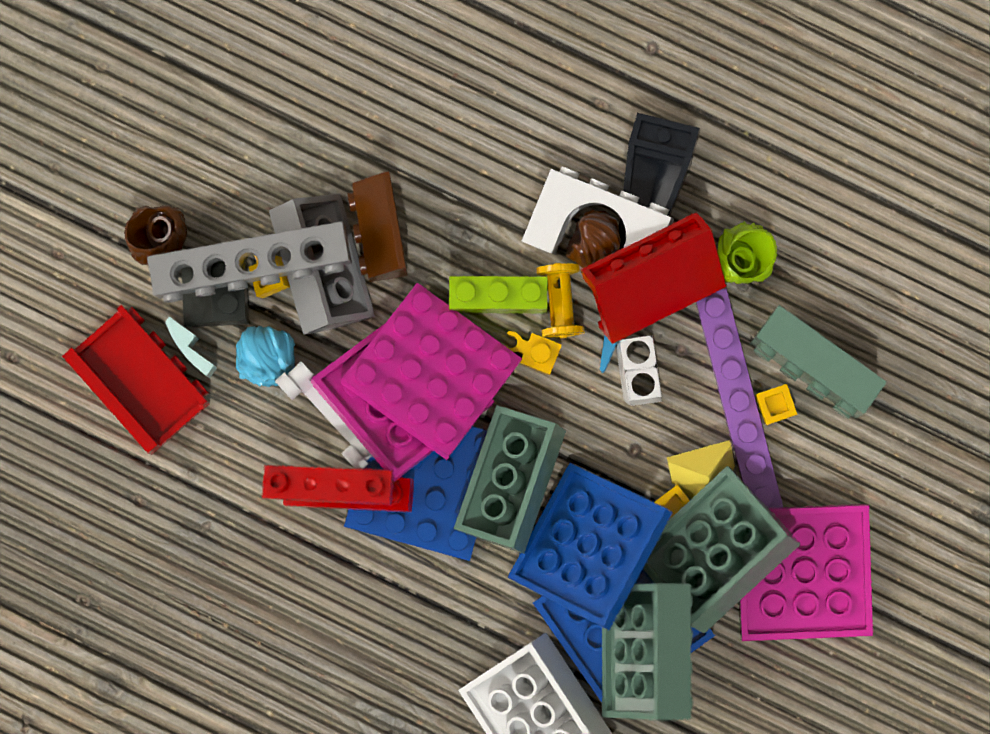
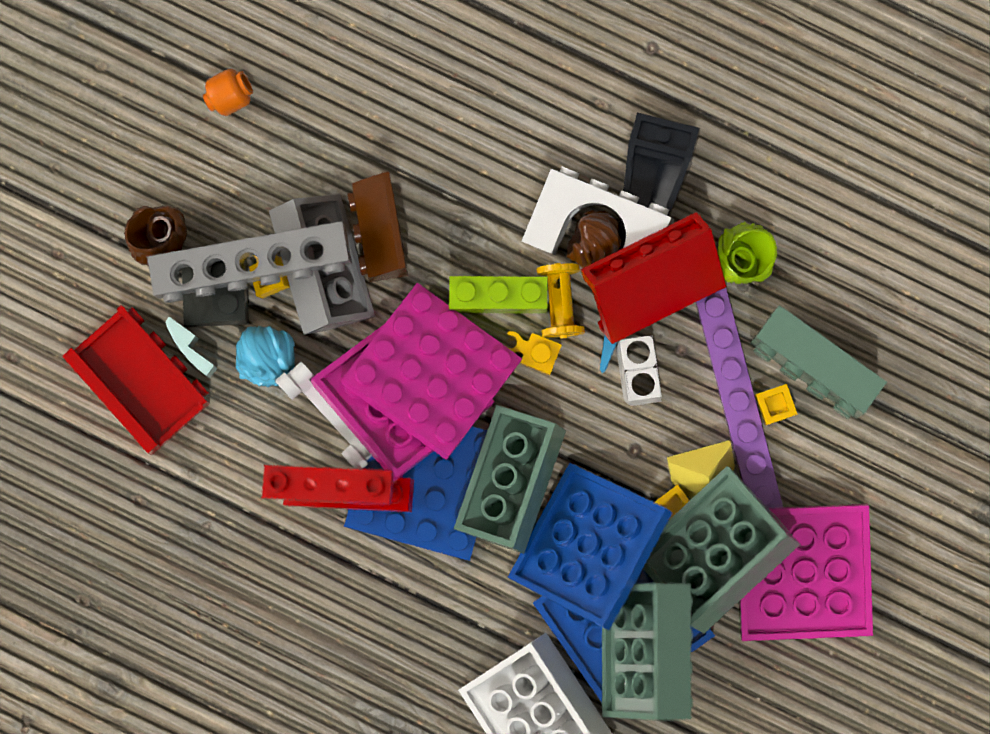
(227, 92): none -> orange head

